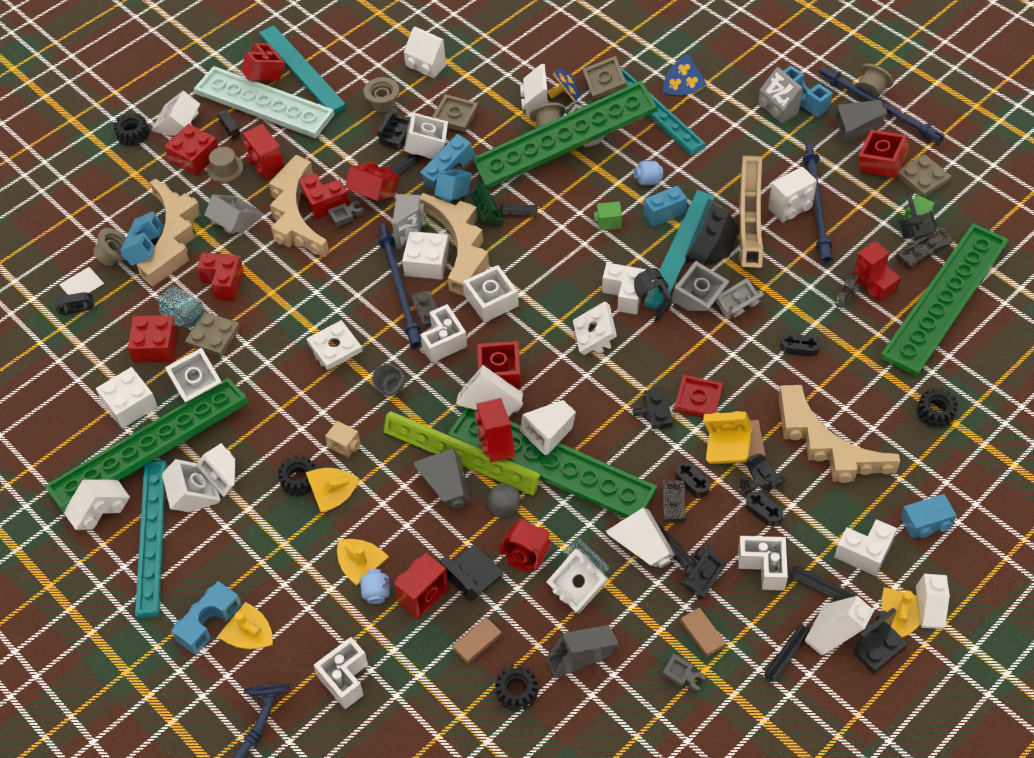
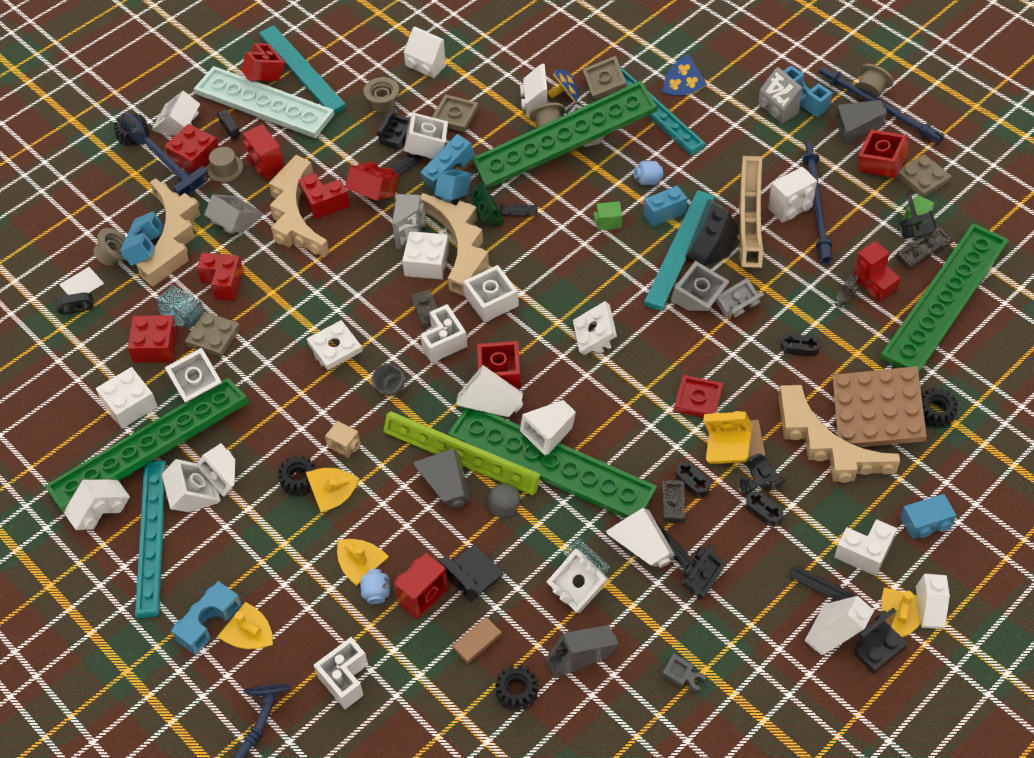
(187, 183): none -> dark blue piece
(342, 214): dark grey plate -> none
(411, 329): dark blue bar -> none
(494, 430): red brick -> none
(525, 546): red brick -> none
(620, 281): white brick -> none
(642, 286): black helmet -> none
(655, 409): black plate -> none
(703, 632): medium nougat tile -> none
(768, 556): white brick -> none
(786, 653): black axle -> none
(879, 407): none -> medium nougat plate

